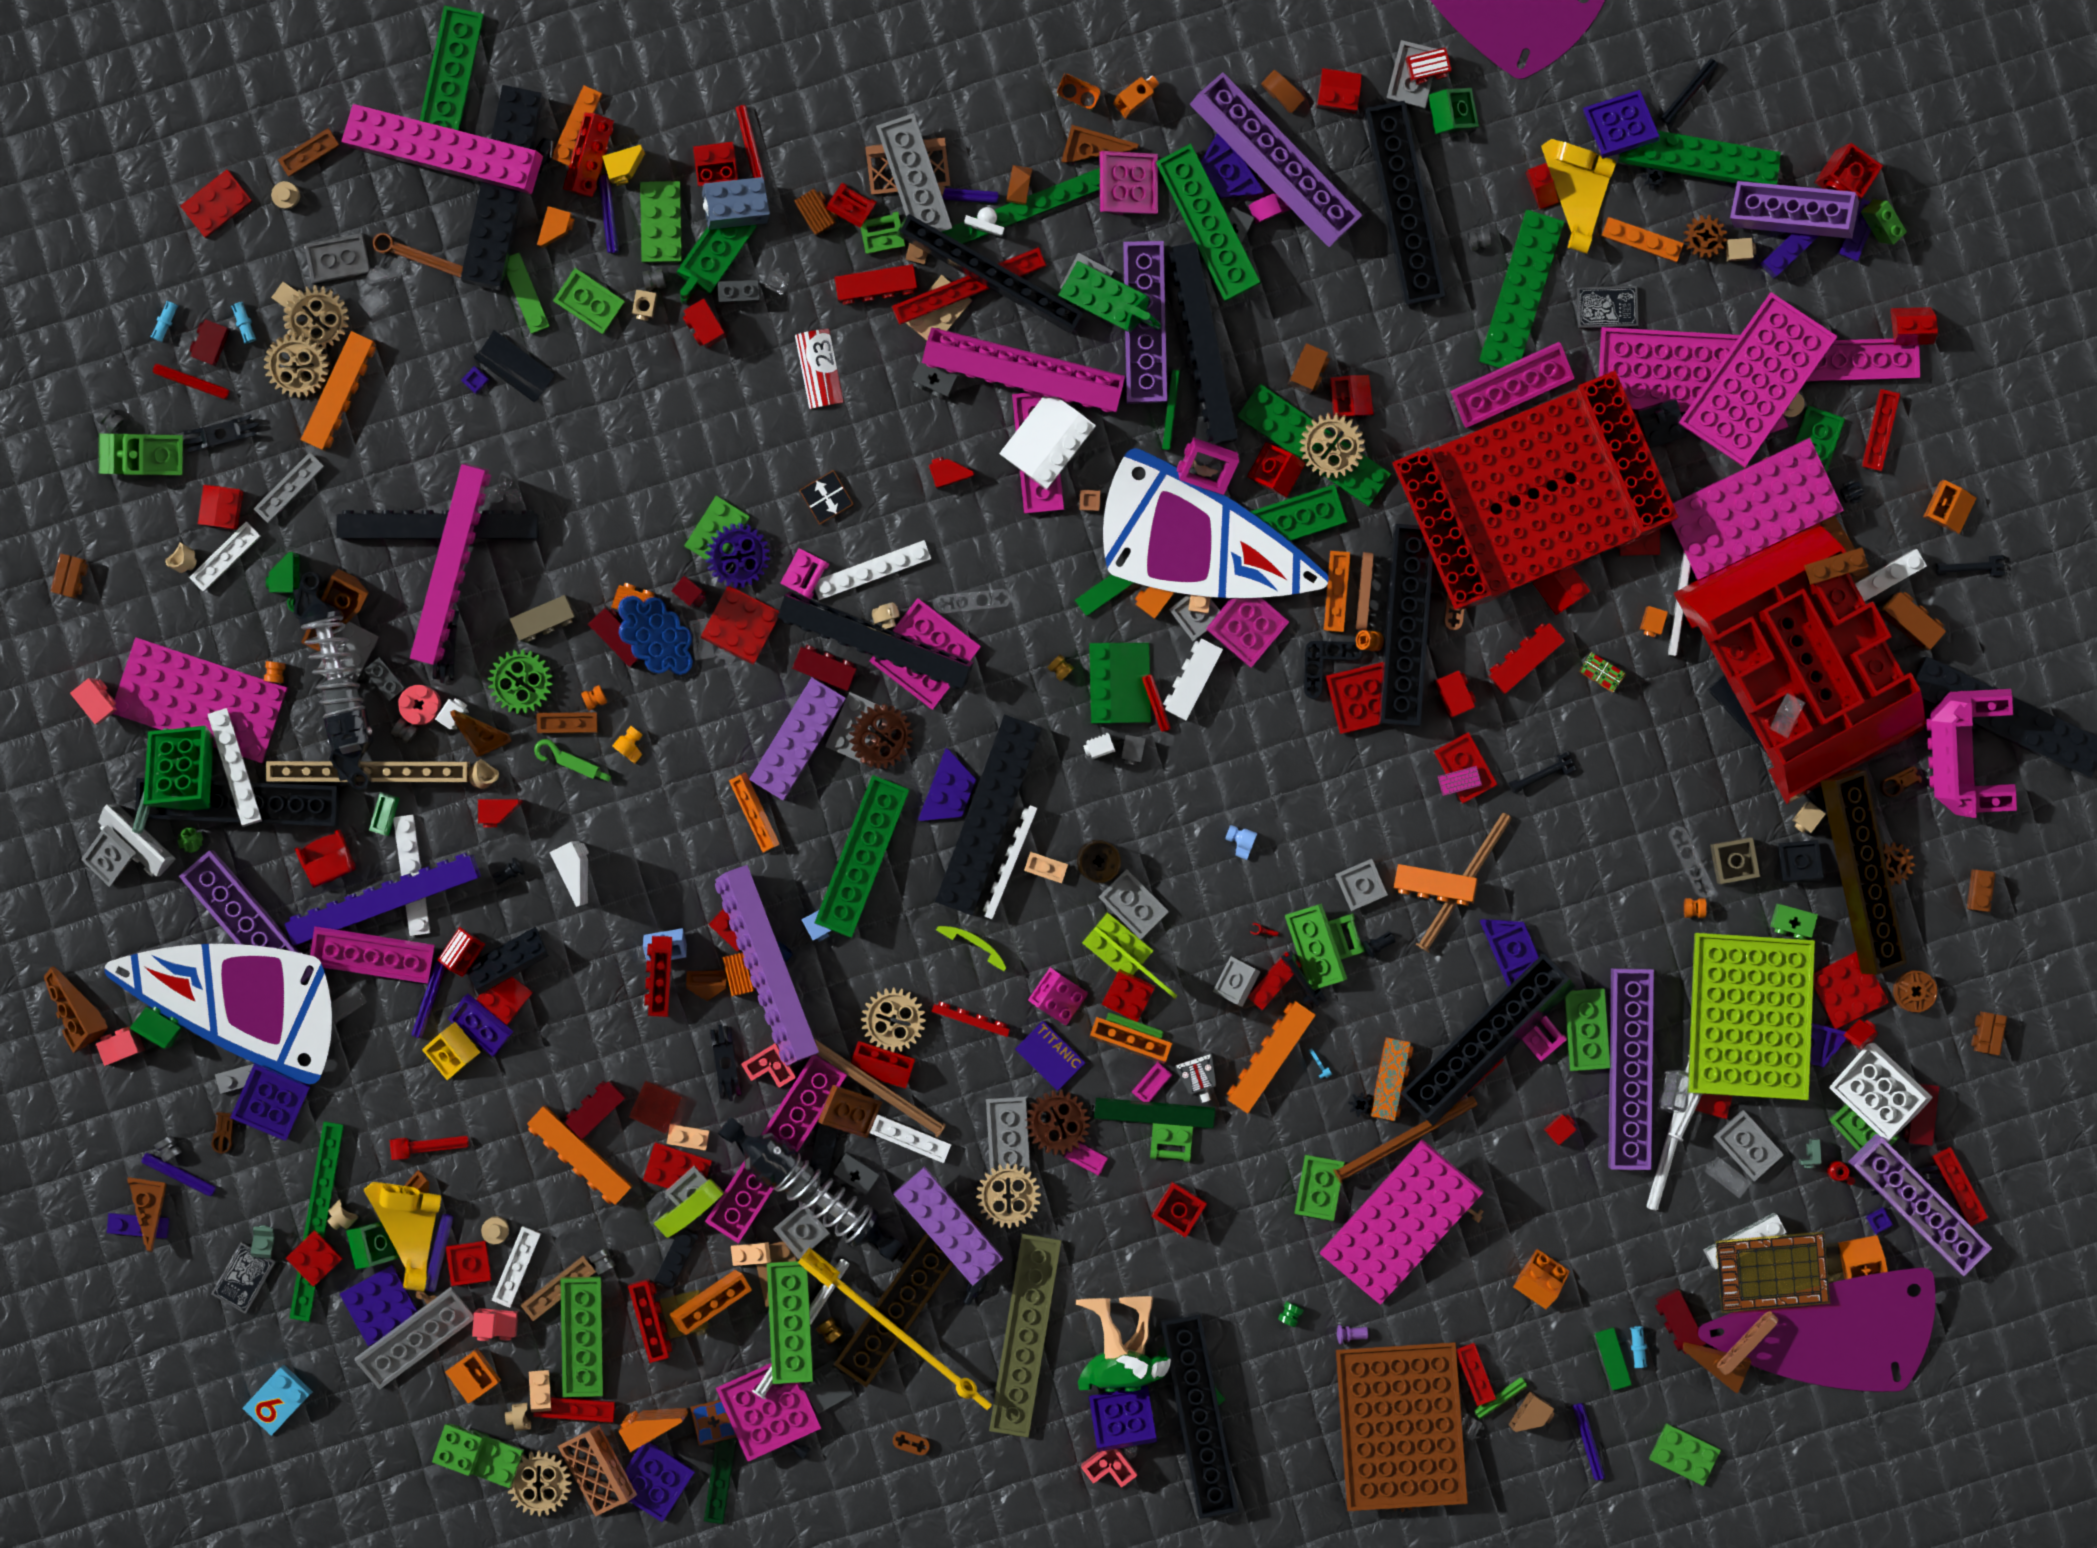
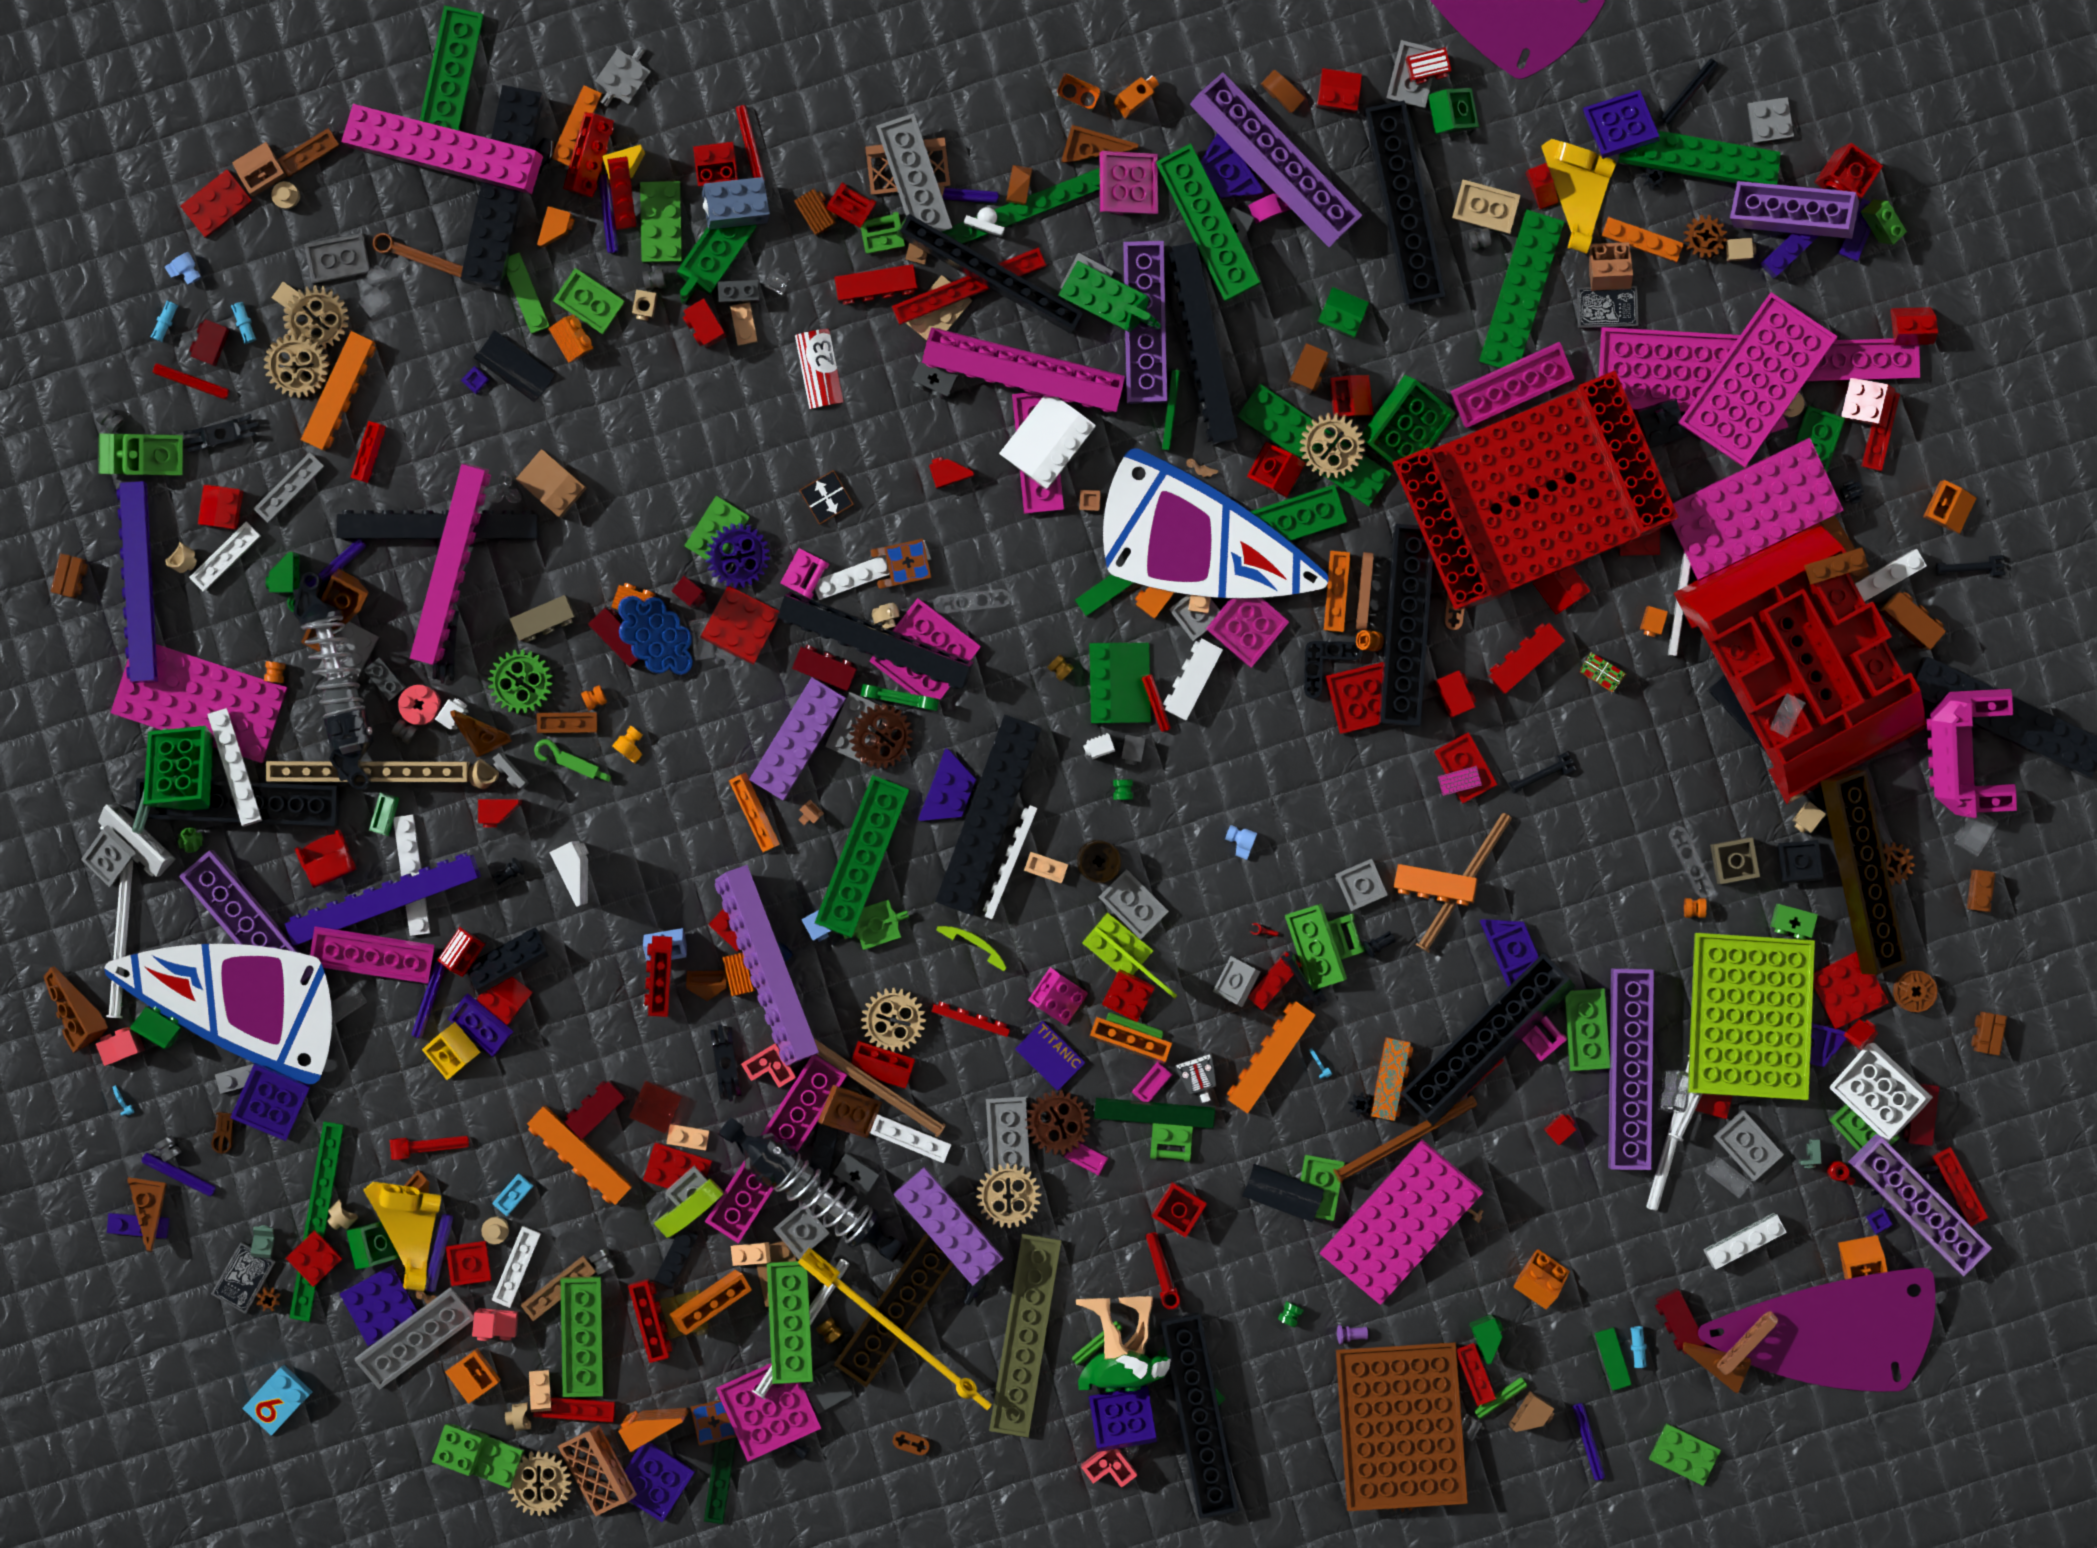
(94, 700): coral brick -> none
(121, 937): none -> white axle
(127, 1109): none -> medium azure piece
(138, 582): none -> dark purple brick
(183, 265): none -> light blue piece
(259, 169): none -> nougat slope
(270, 1293): none -> dark orange gear
(340, 561): none -> dark purple axle
(368, 451): none -> red plate
(503, 765): none -> light grey plate
(512, 1194): none -> medium azure plate
(551, 483): none -> medium nougat slope
(571, 338): none -> orange brick
(621, 192): none -> red plate
(622, 76): none -> light grey plate
(743, 324): none -> light nougat plate
(810, 812): none -> nougat tile
(878, 924): none -> bright green plate
(899, 697): none -> green piece
(905, 562): none -> dark orange flag
(1092, 1347): none -> bright green axle
(1123, 789): none -> green wheel
(1161, 1270): none -> red axle
(1231, 461): dark pink window -> none
(1283, 1193): none -> black sticker
(1343, 313): none -> green slope
(1406, 421): none -> green slope
(1486, 206): none -> tan plate
(1487, 1335): none -> green slope
(1610, 266): none -> nougat slope
(1770, 120): none -> light grey plate
(1772, 1272): piece -> none
(1868, 402): none -> brick
(1901, 780): reddish brown piece -> none
(1975, 833): none -> clear brick

